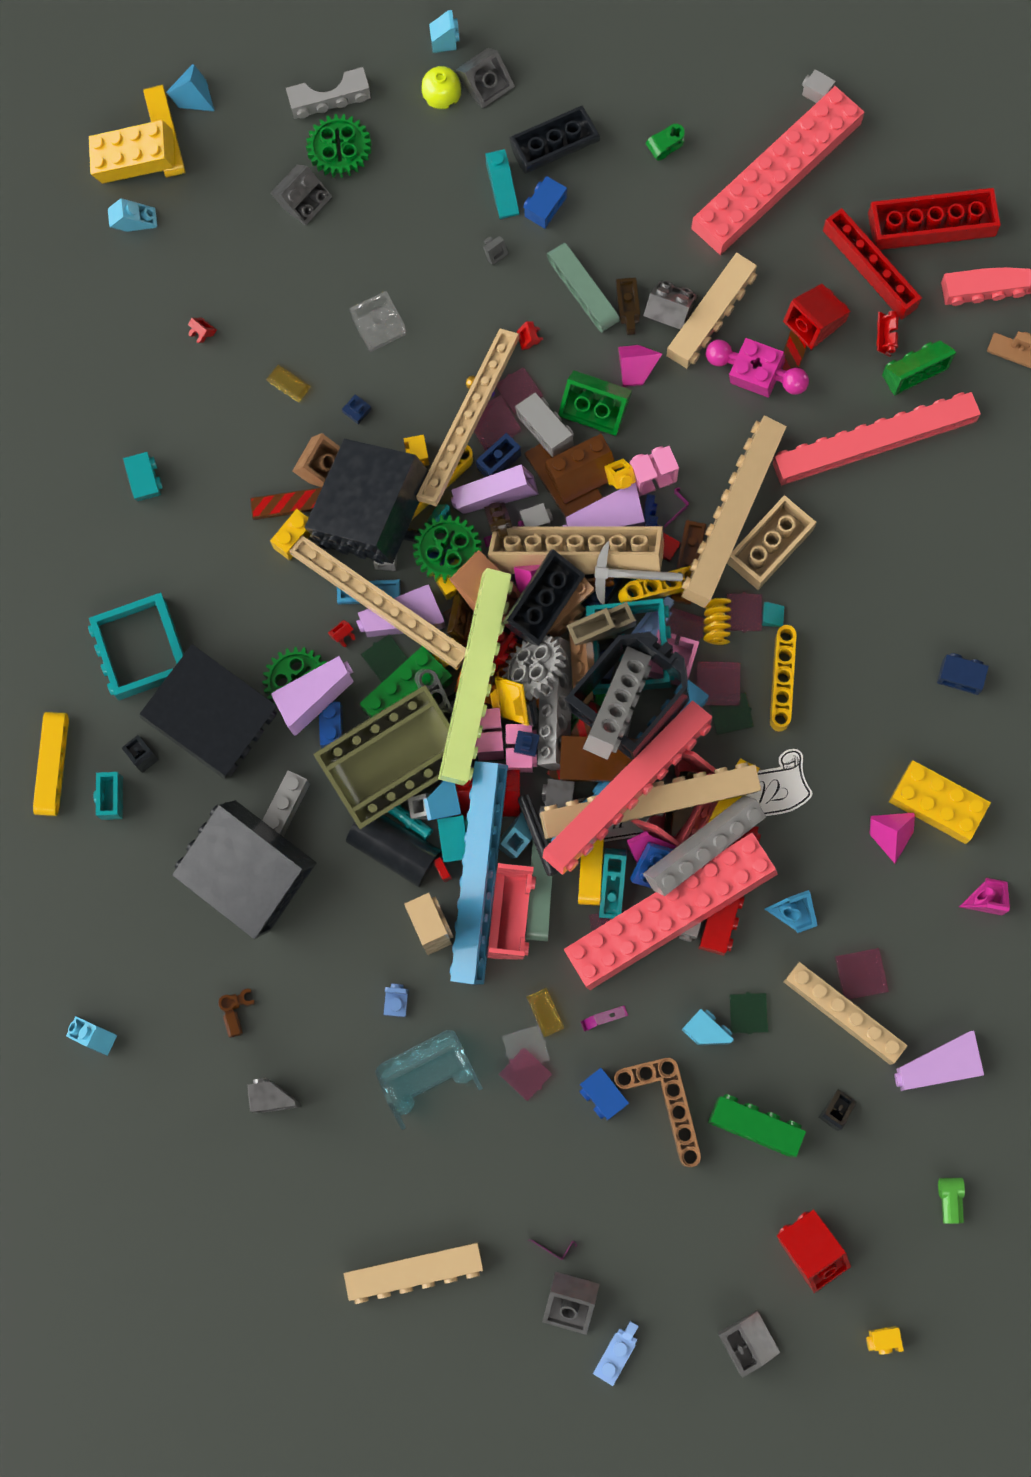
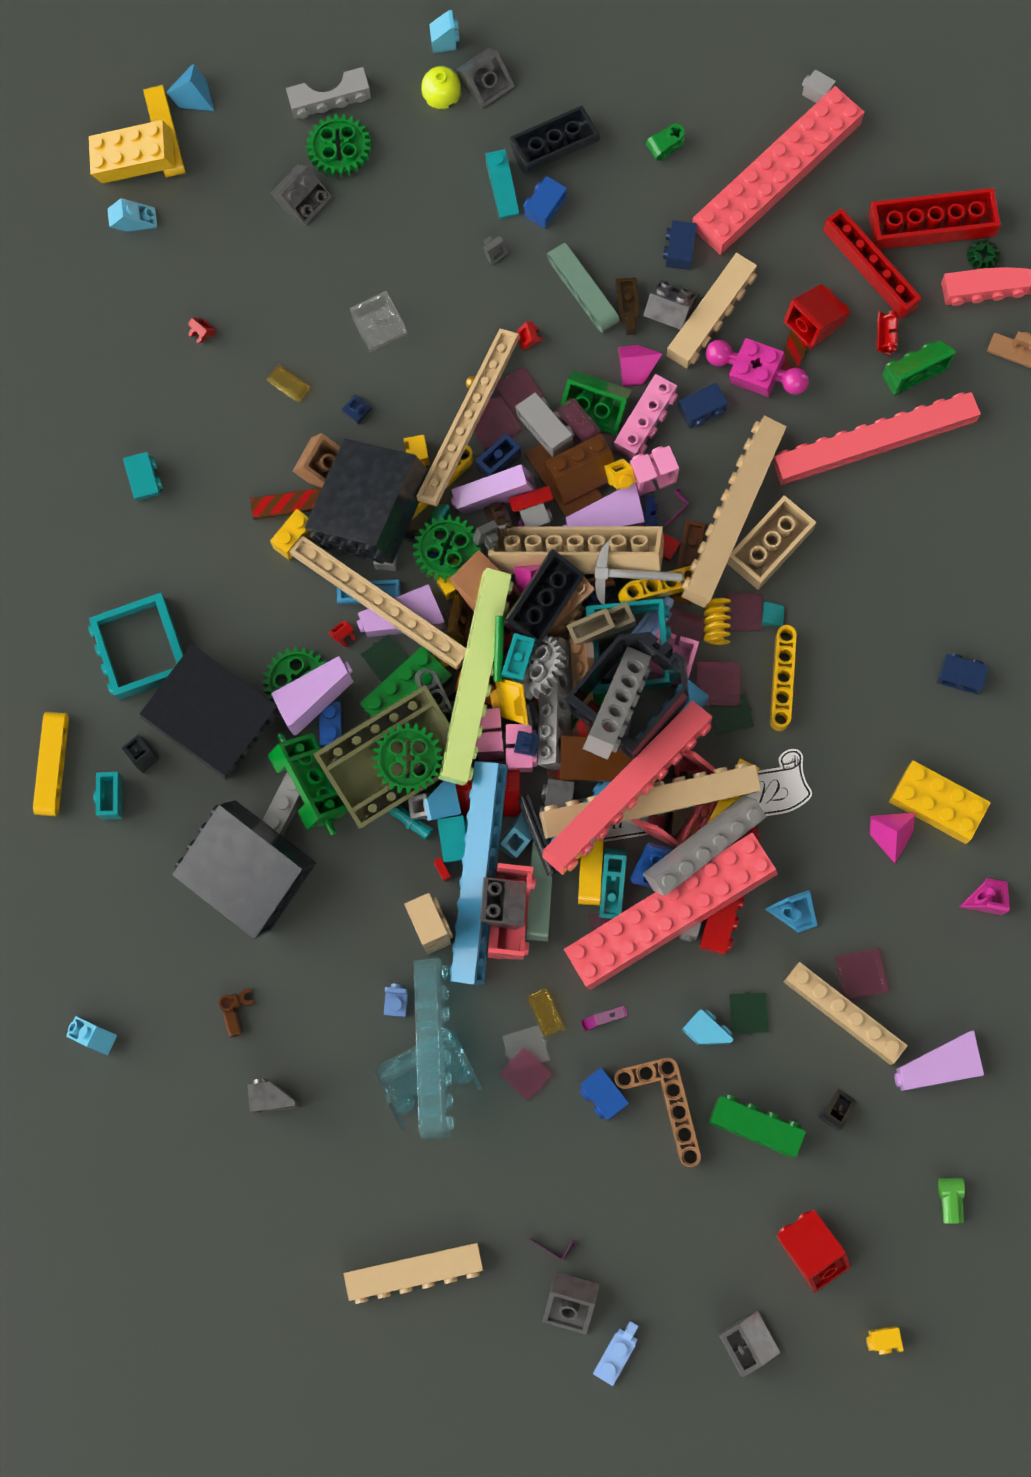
(320, 798): none -> green brick
(386, 758): none -> green gear
(395, 848): black brick -> none
(432, 1049): none -> clear light blue brick
(486, 534): none -> dark grey tile
(498, 648): none -> green bar
(503, 903): none -> flat silver slope
(518, 657): none -> teal panel
(530, 499): none -> red slope
(578, 420): none -> clear pink brick
(638, 843): dark pink slope -> none
(645, 417): none -> bright pink brick
(681, 244): none -> dark blue brick
(703, 405): none -> dark blue brick
(974, 256): none -> dark green gear

